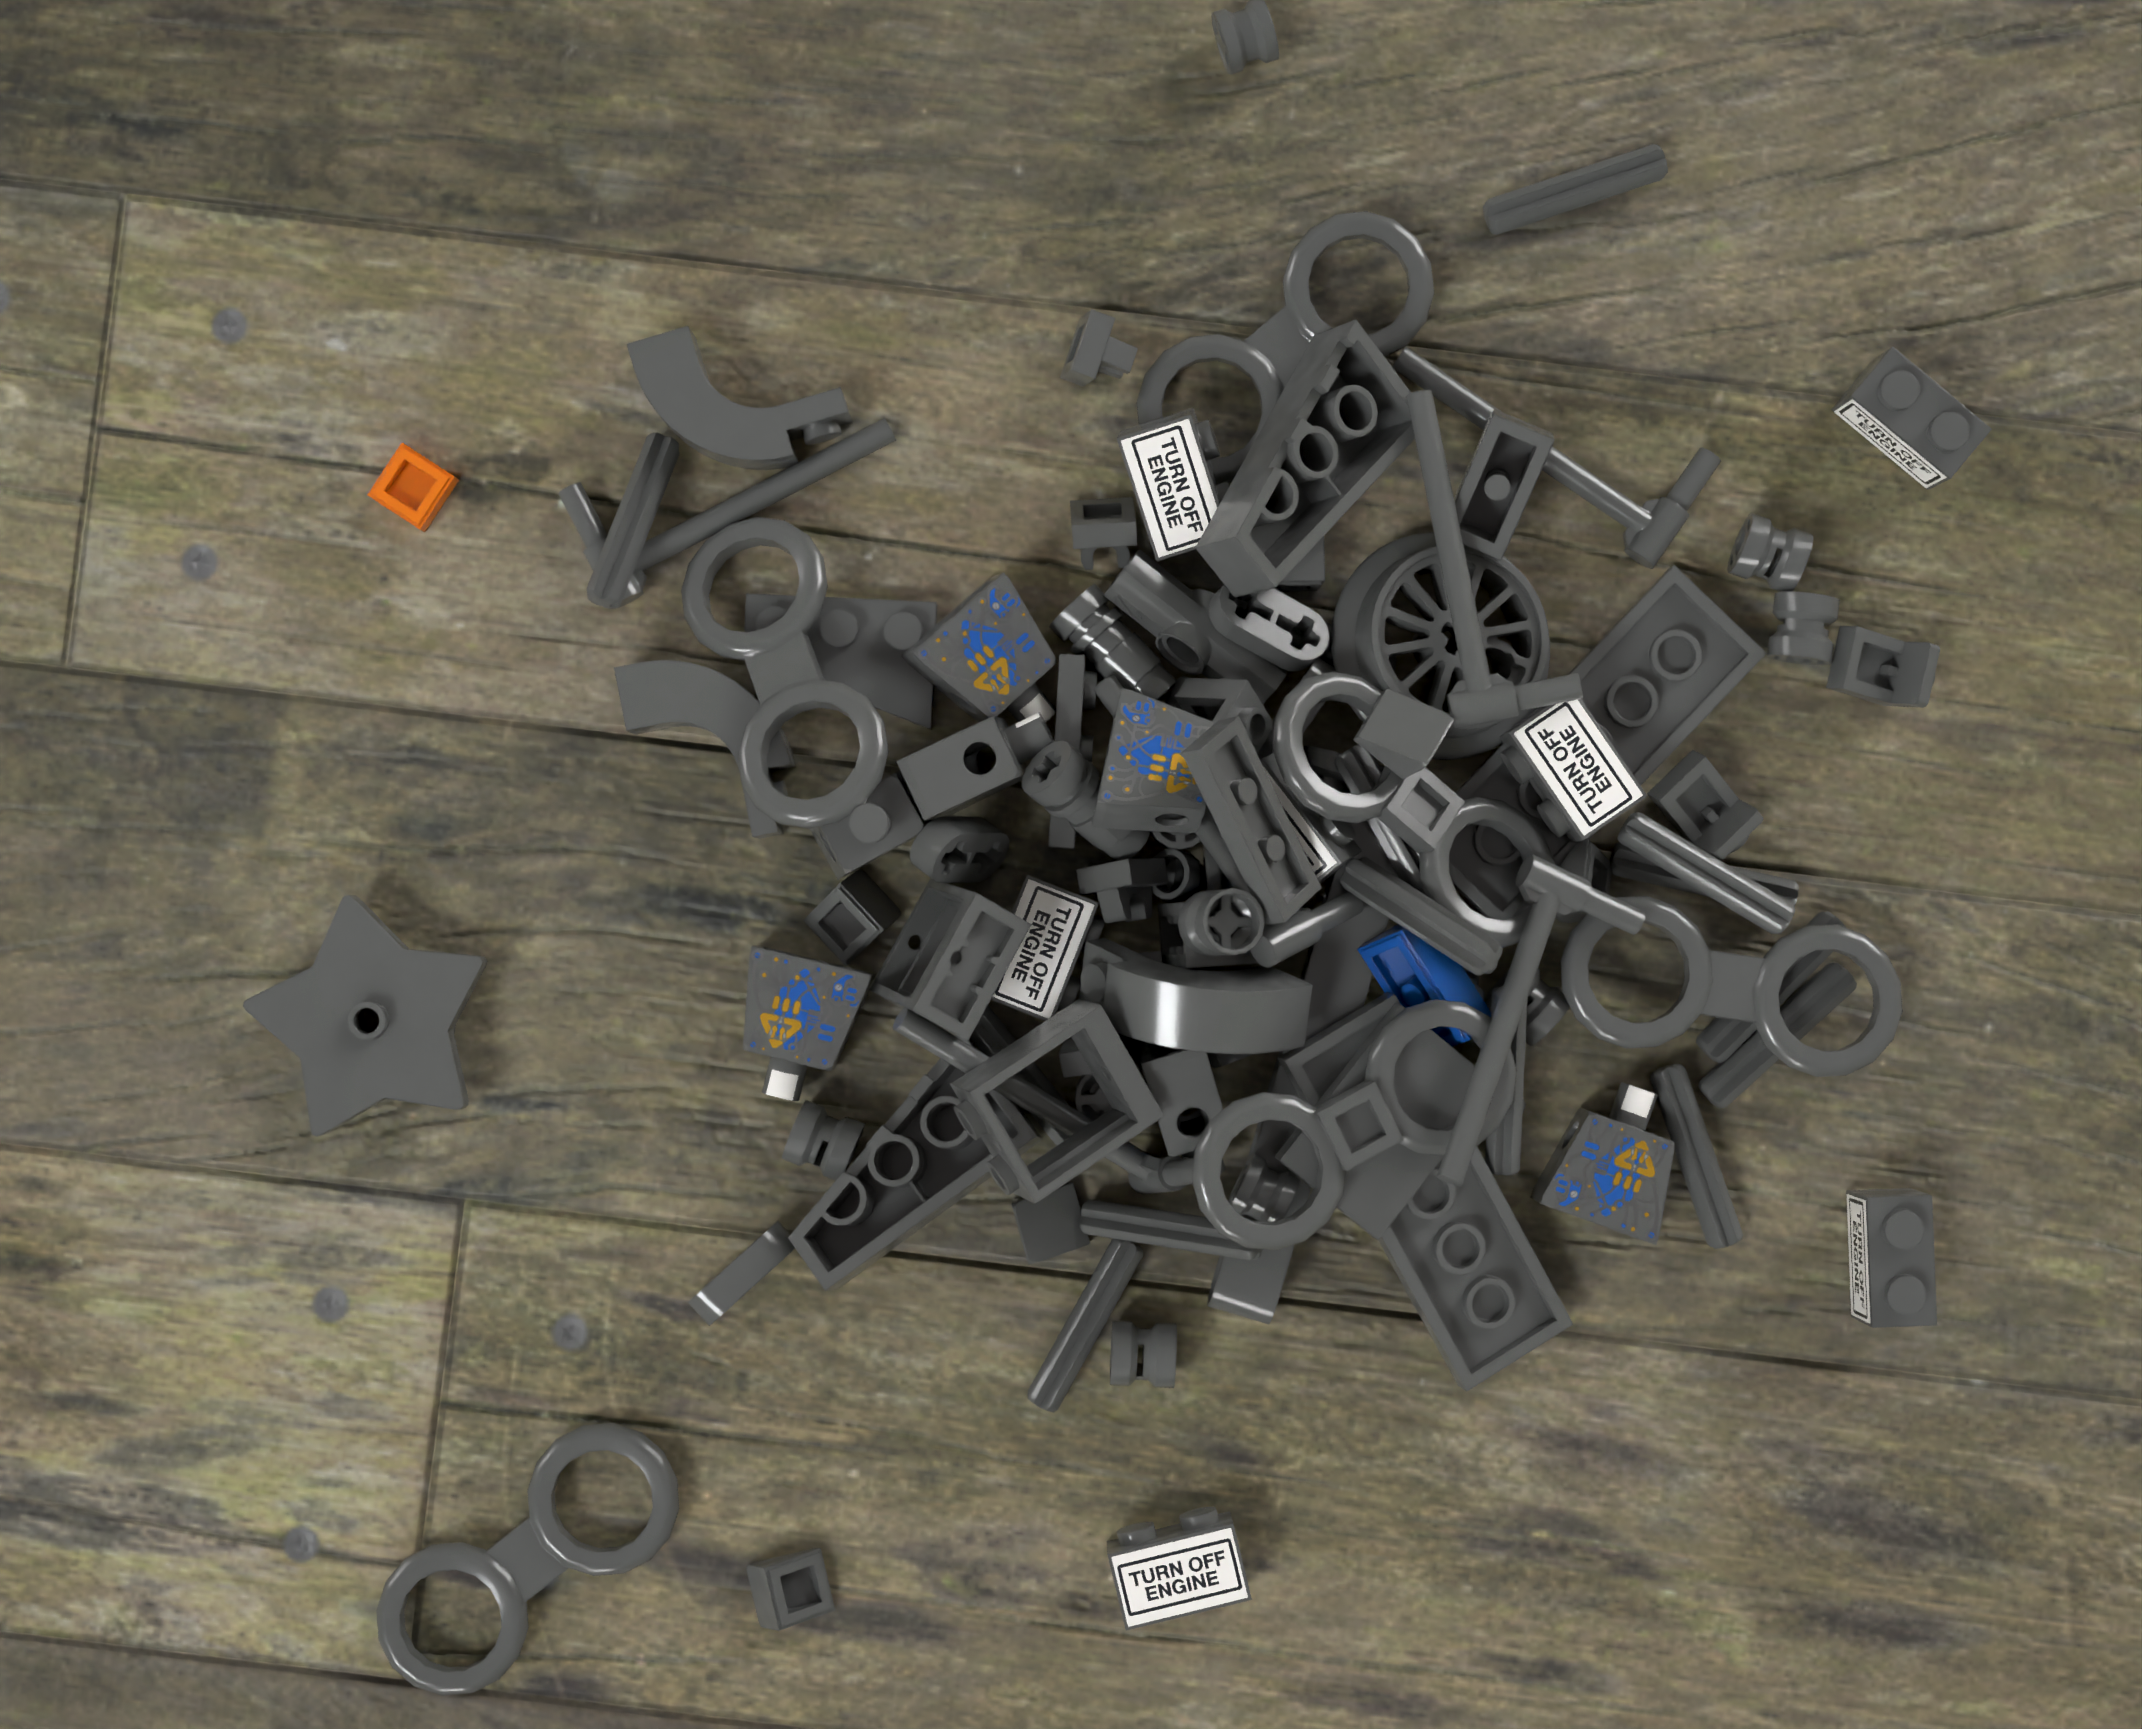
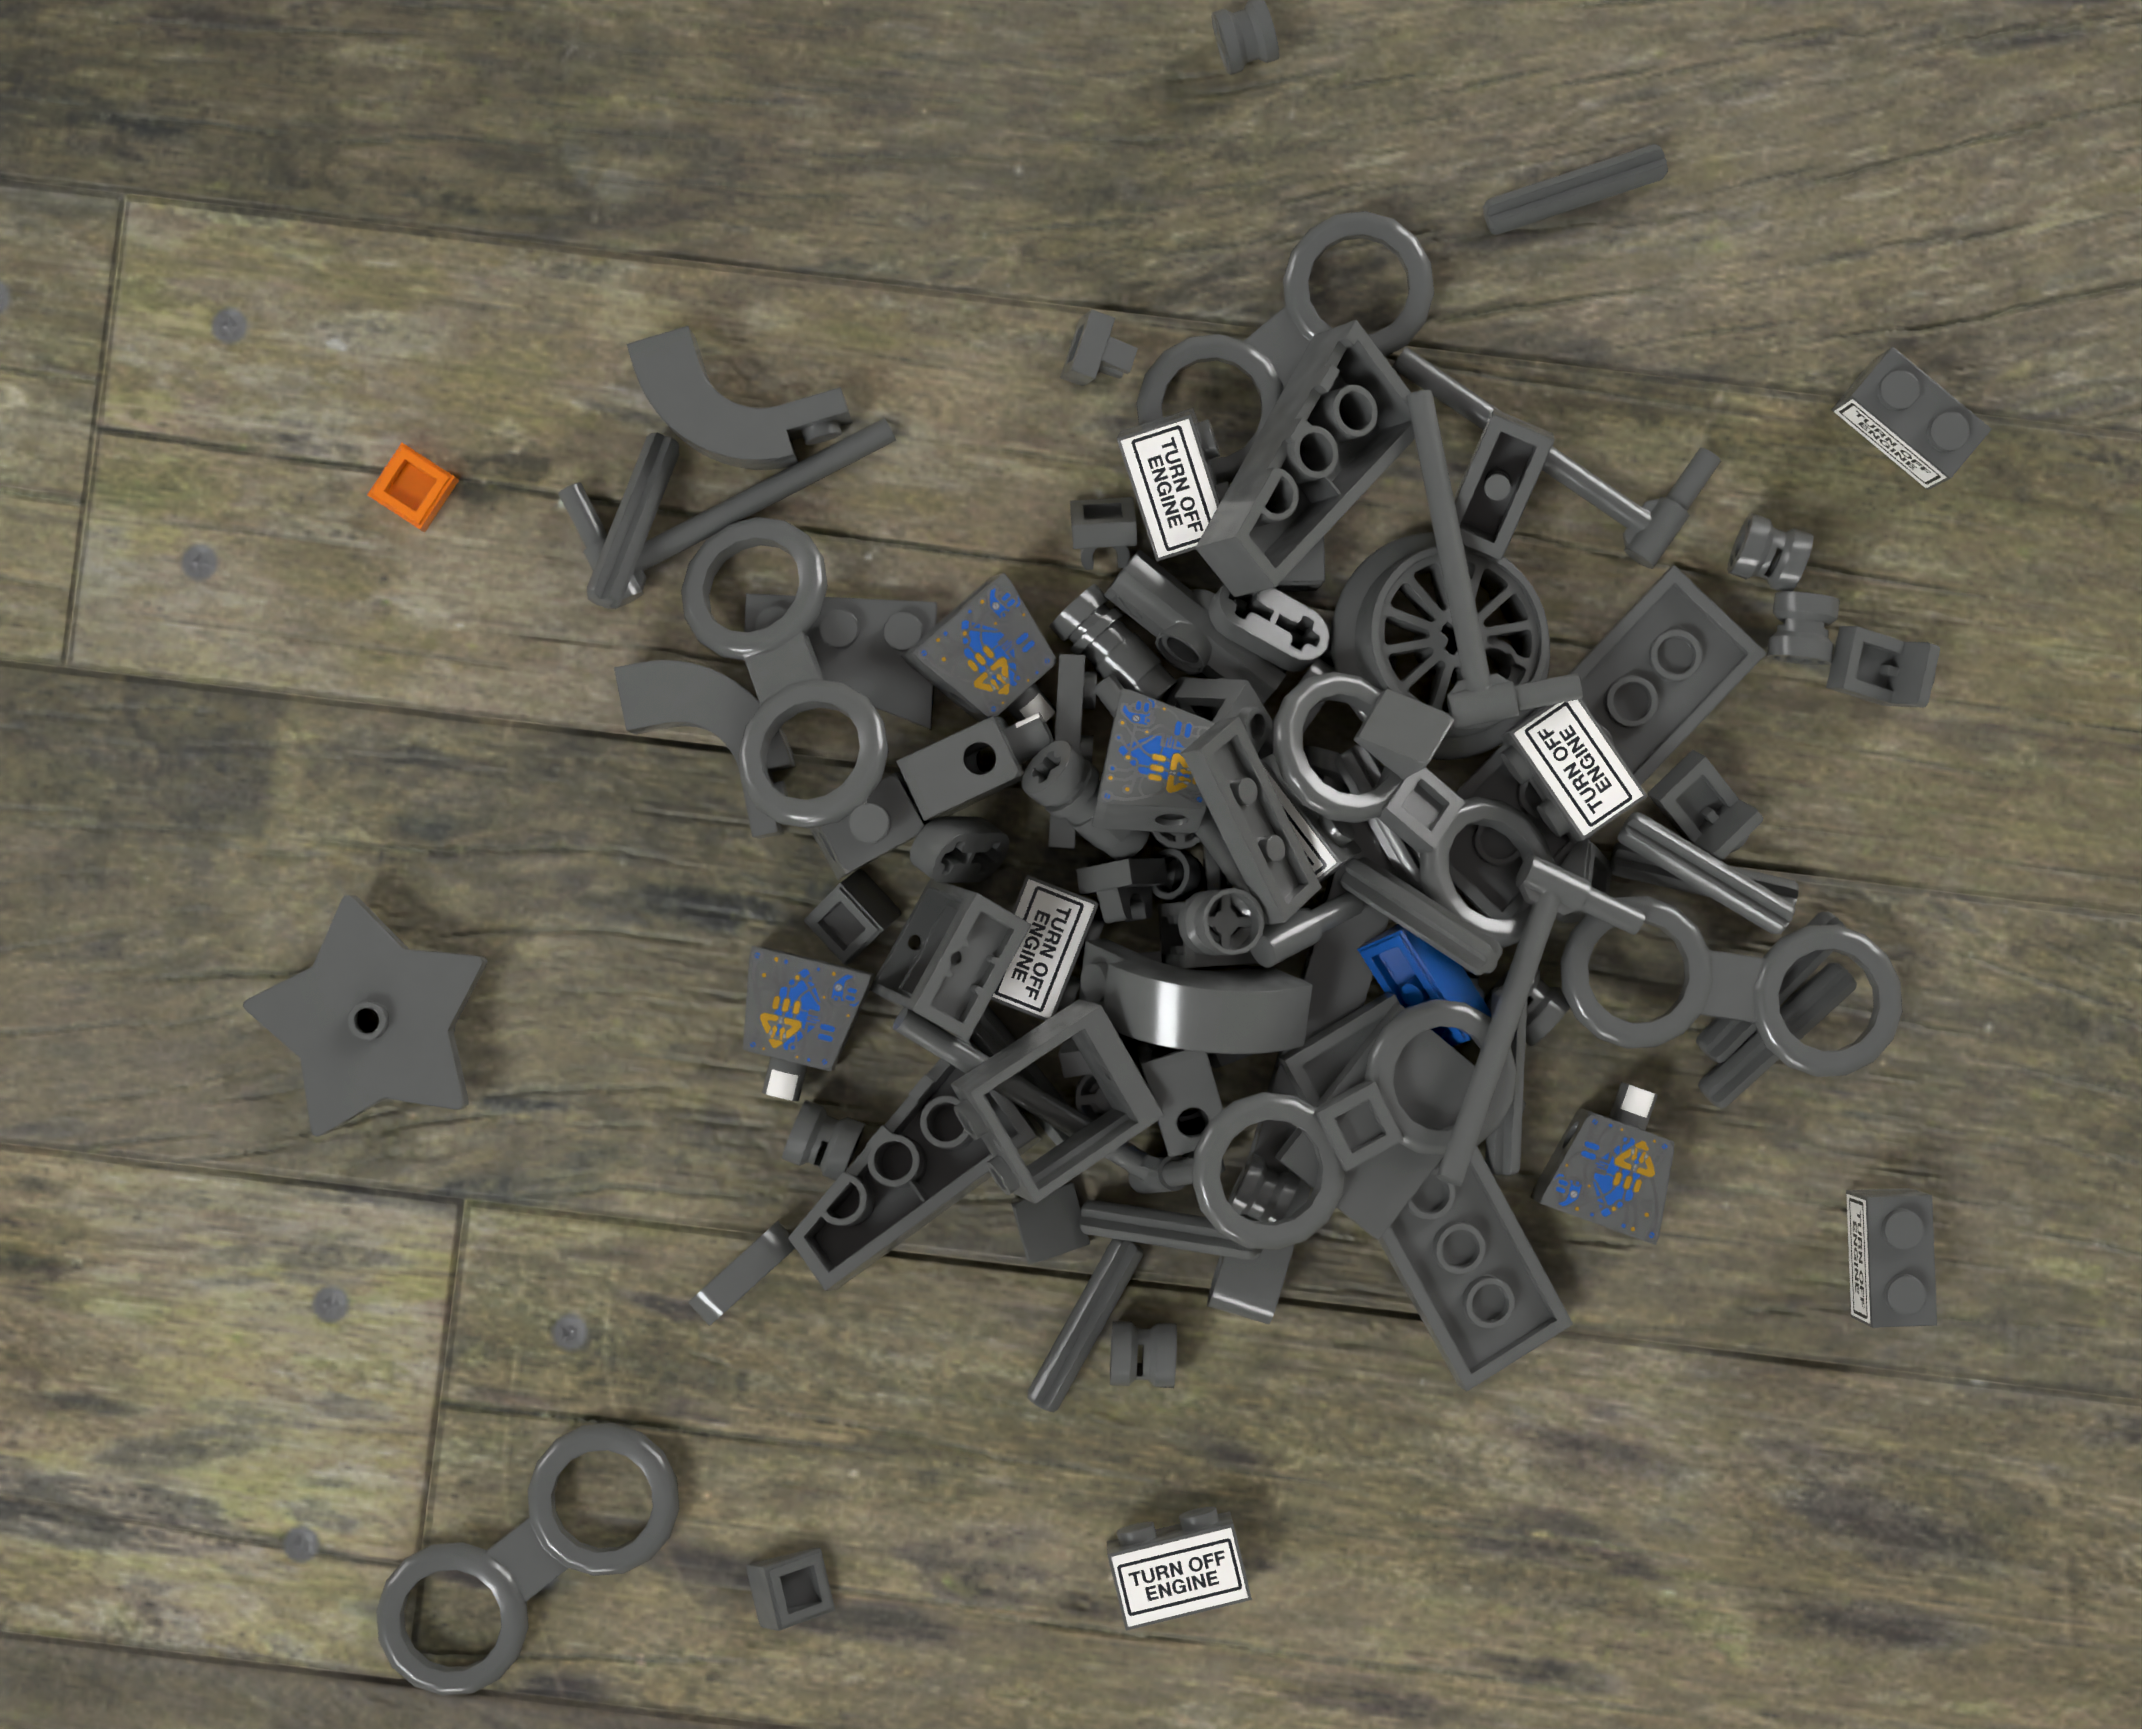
(1696, 1156): dark grey axle -> none

